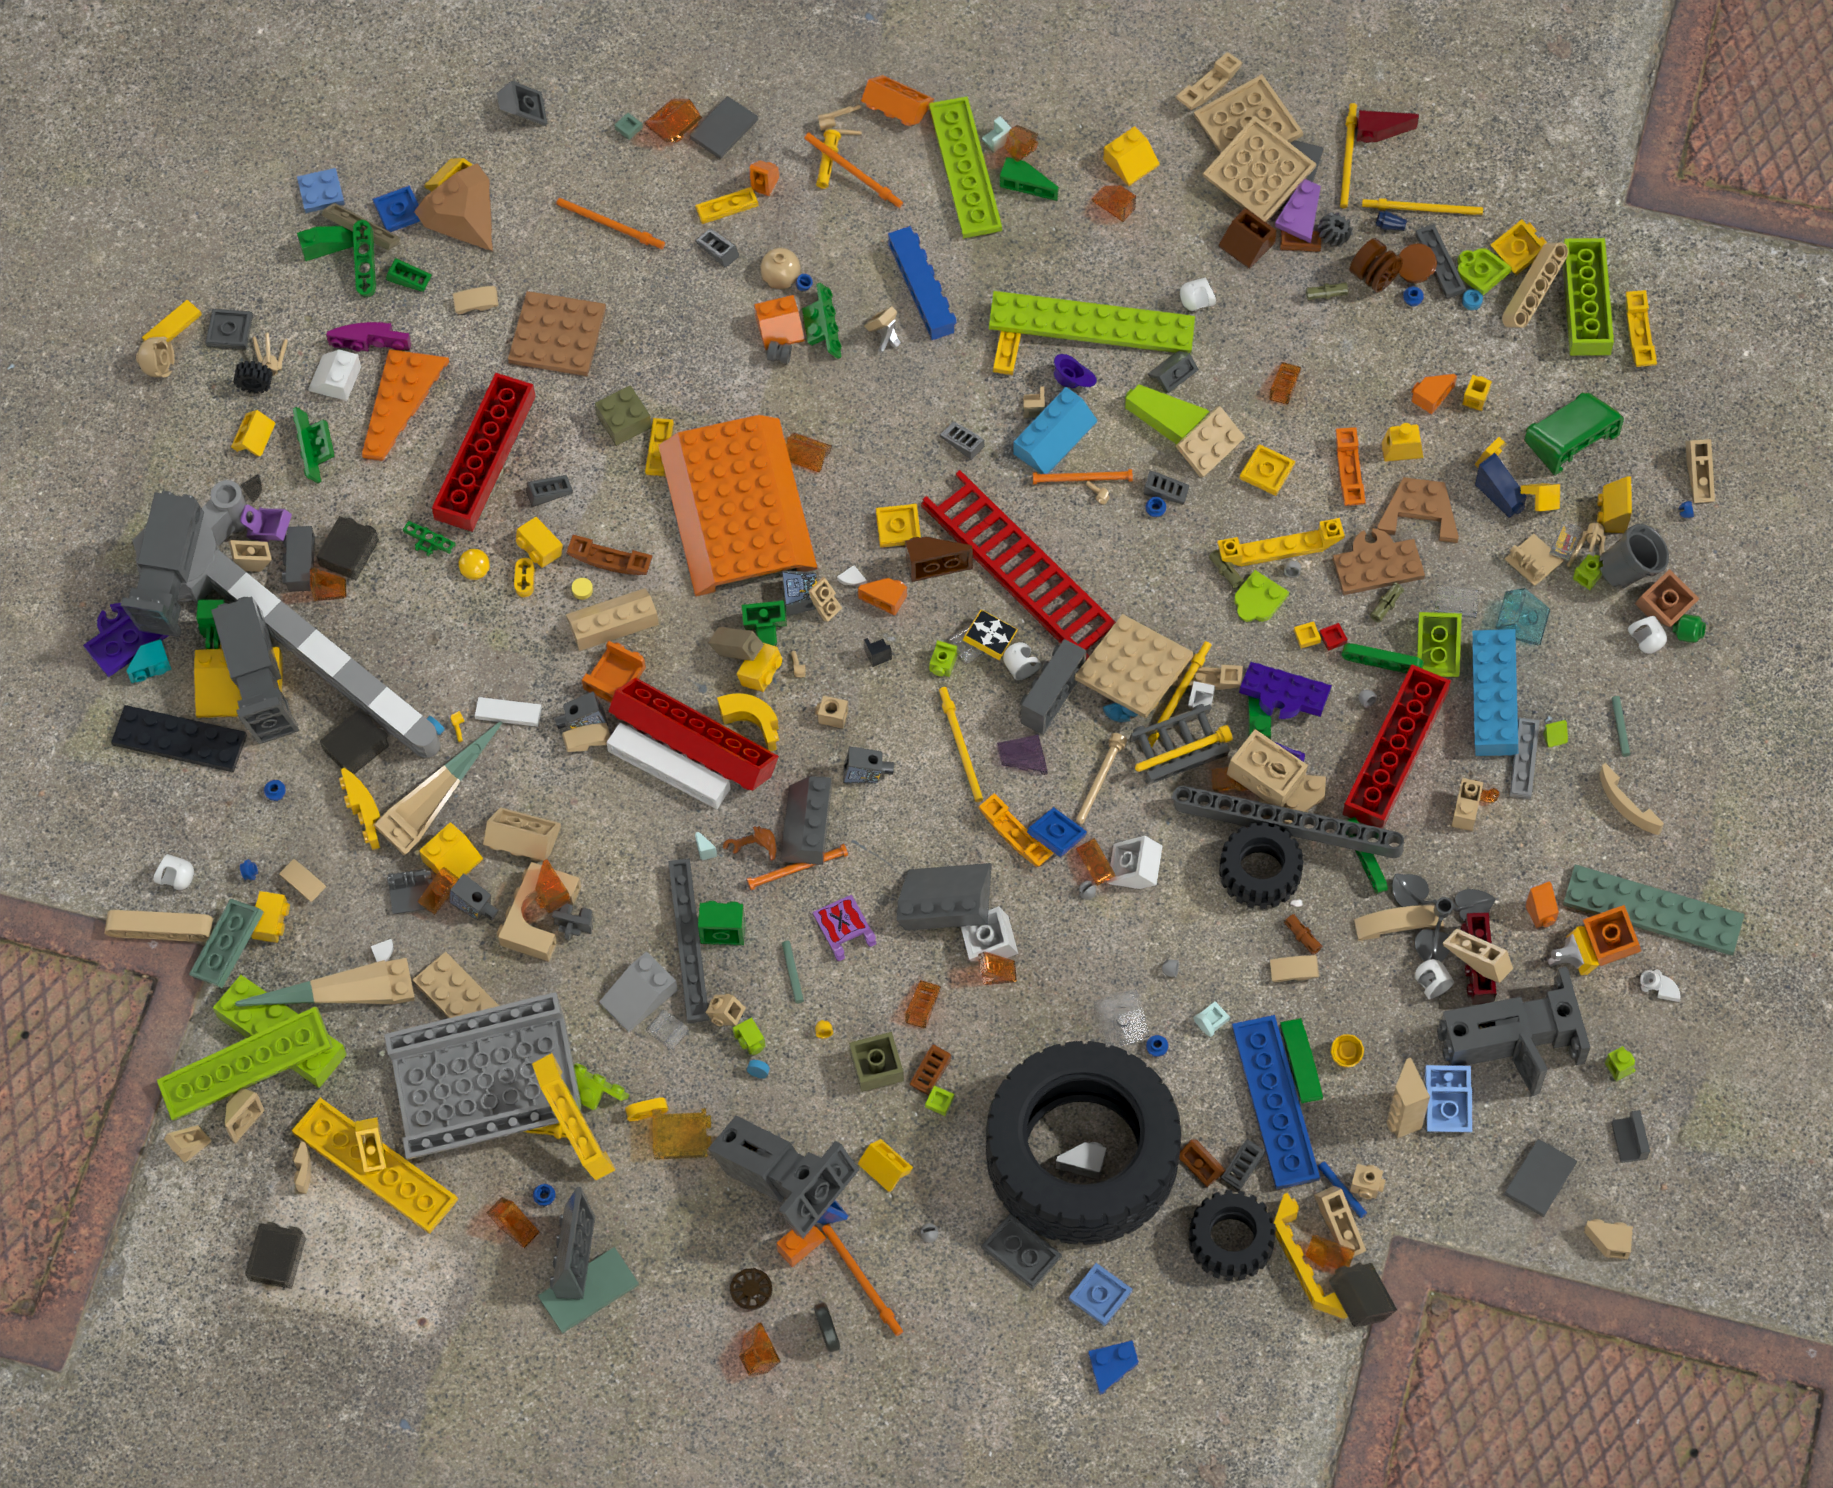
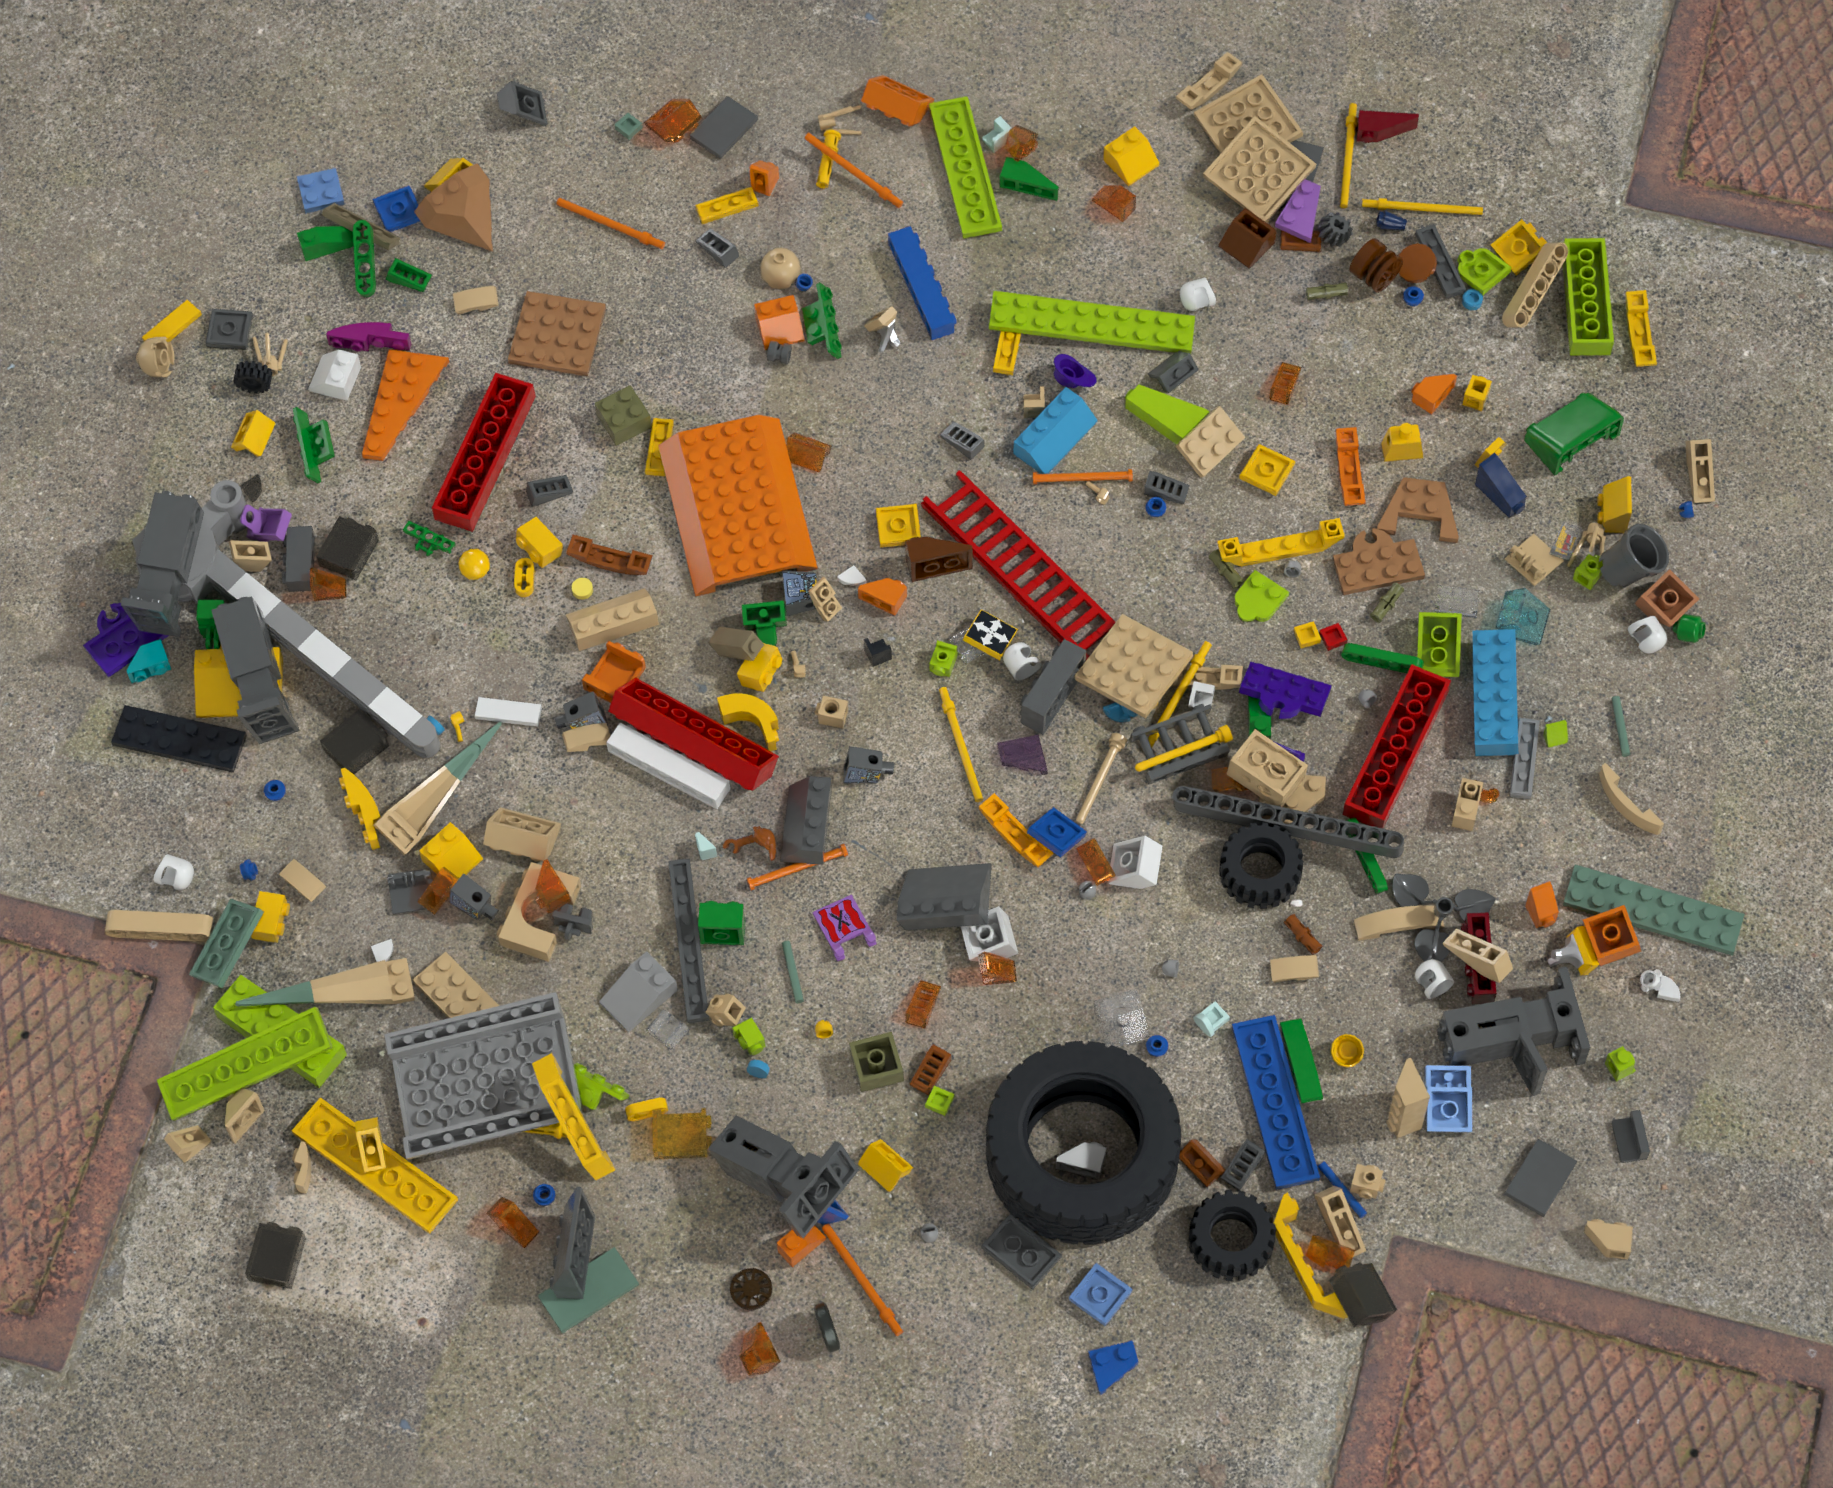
(1546, 495): yellow panel -> none

